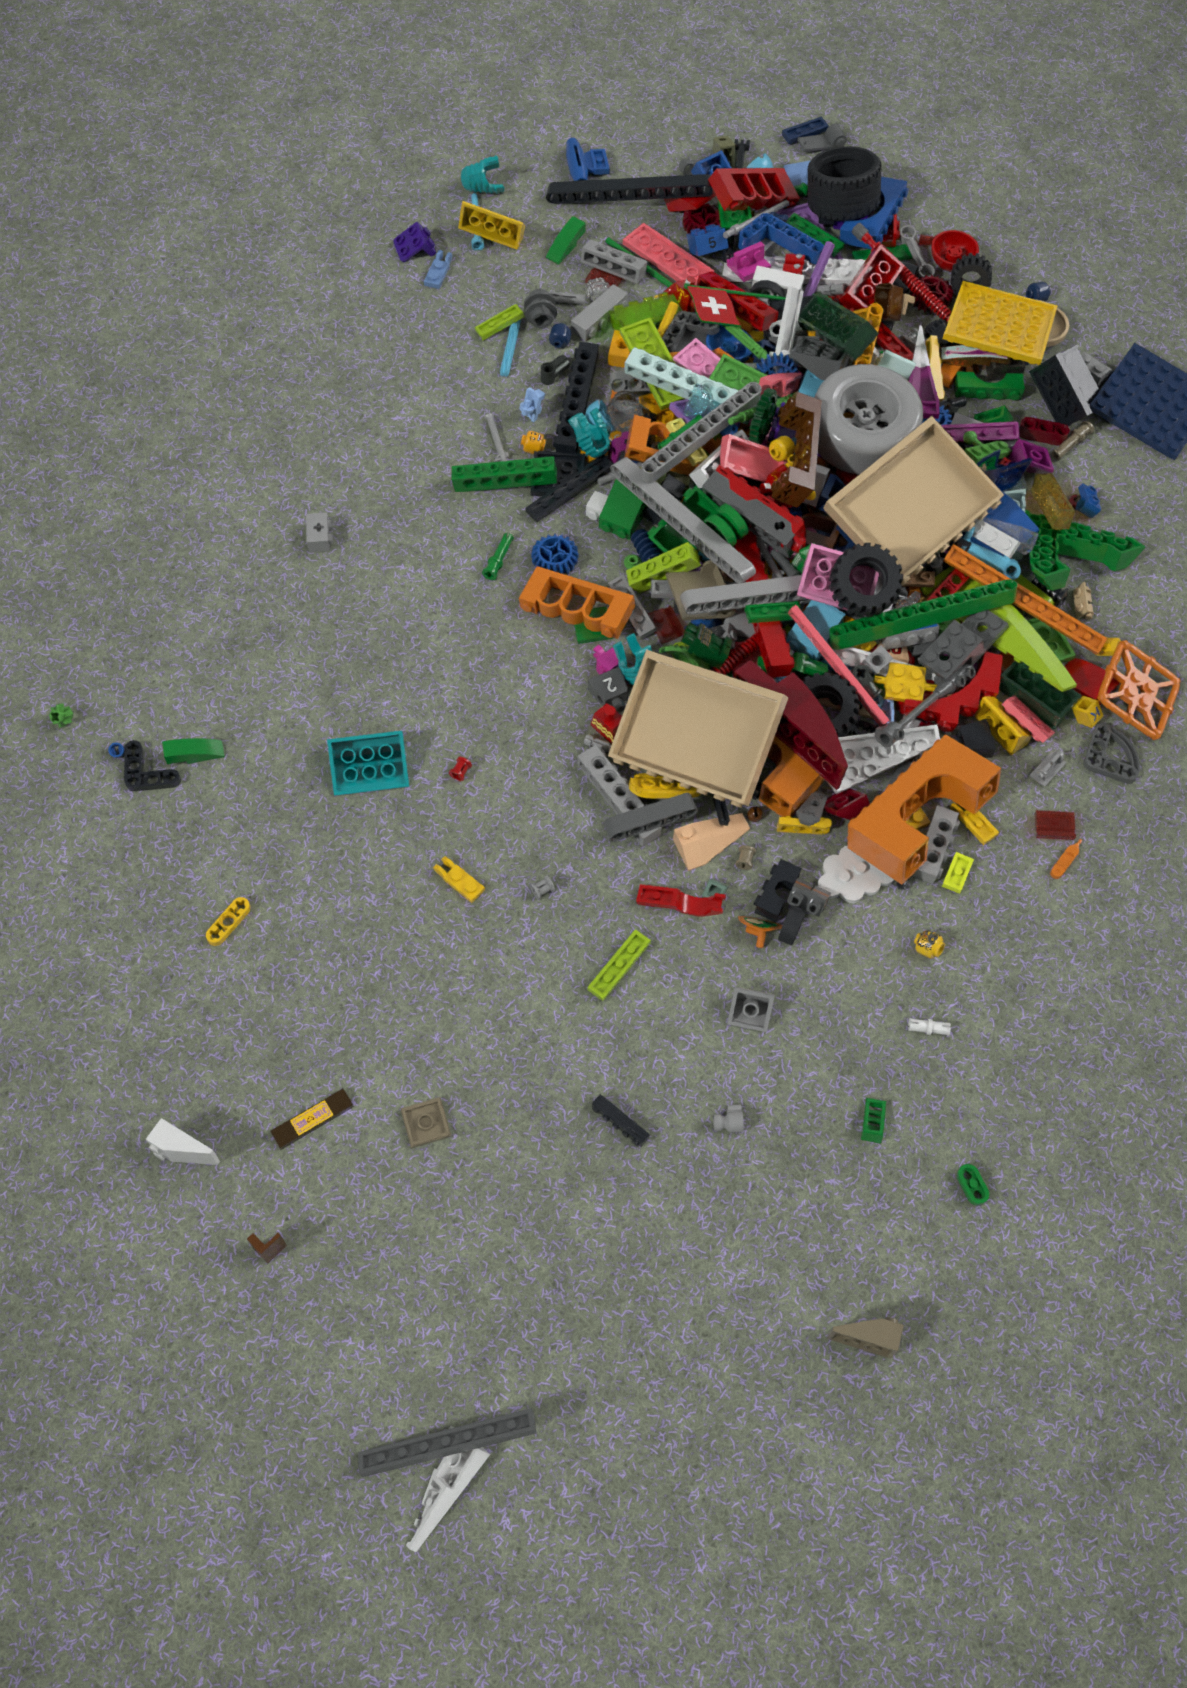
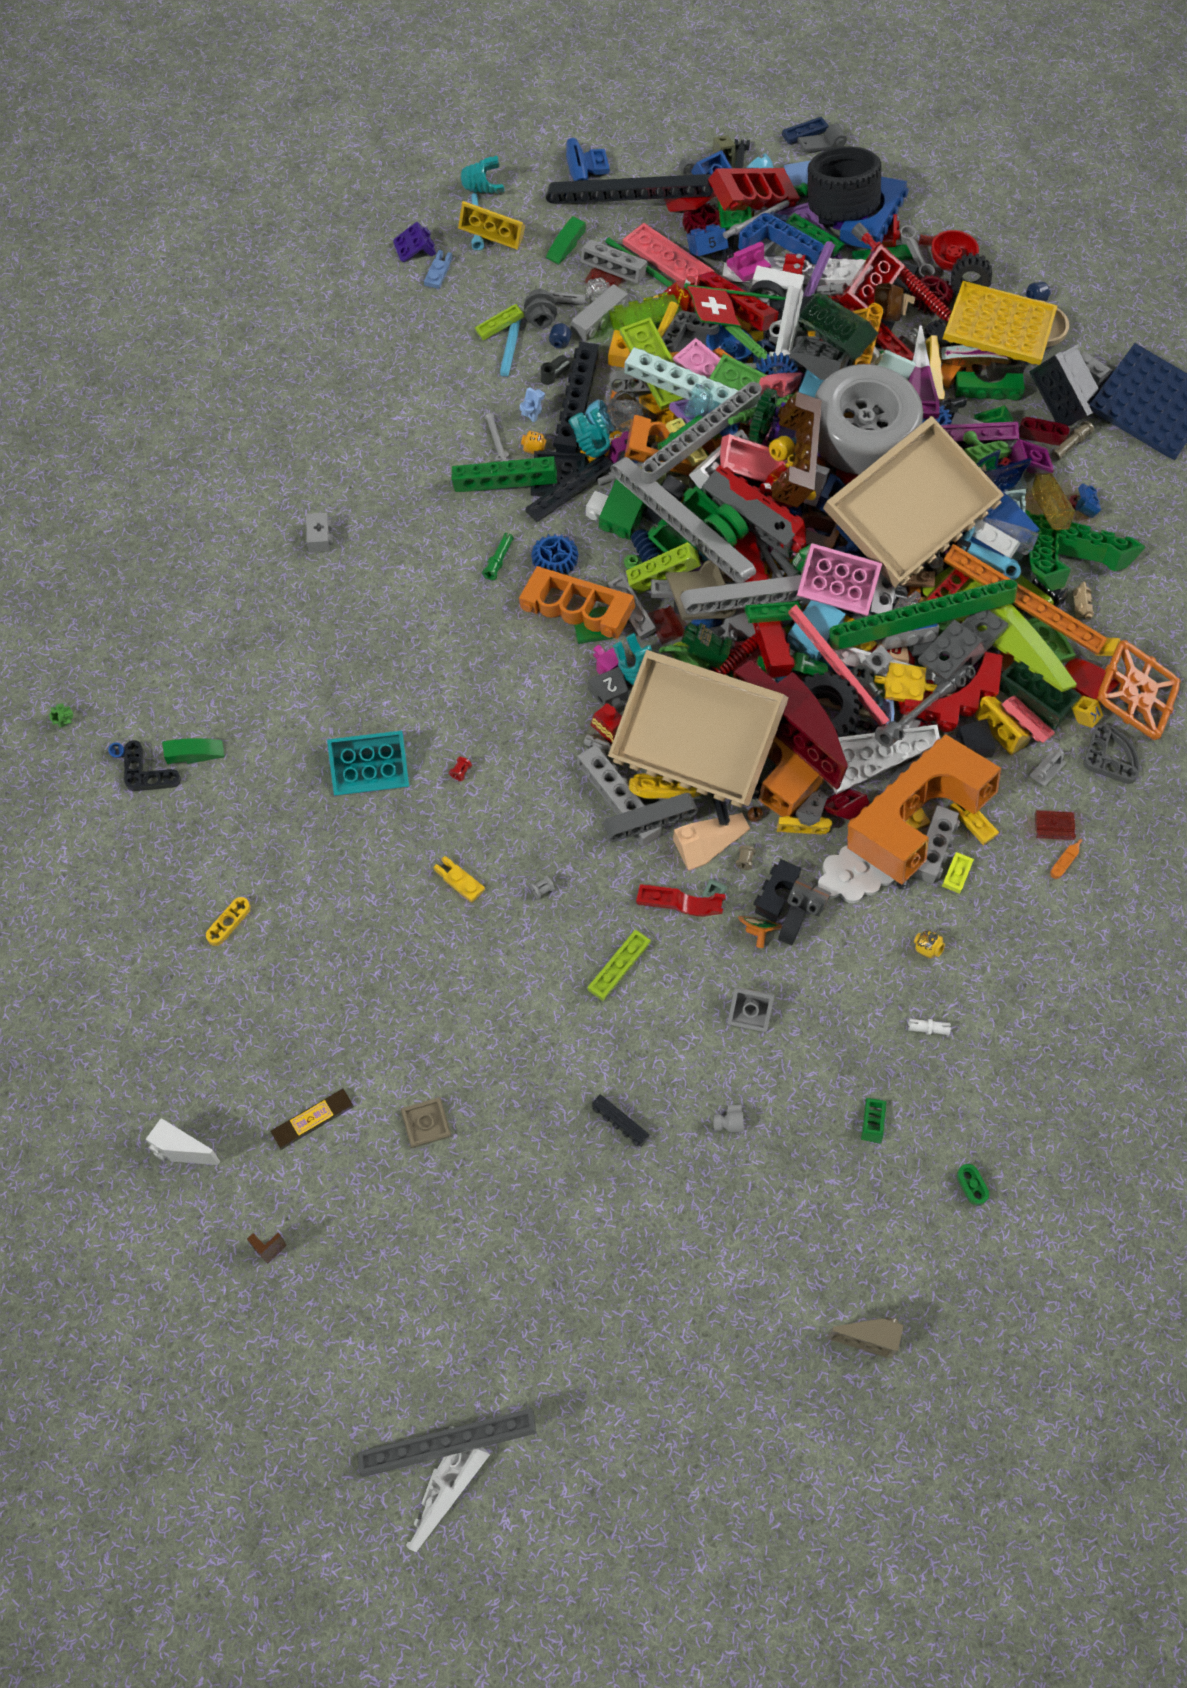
(876, 559): black tyre -> none

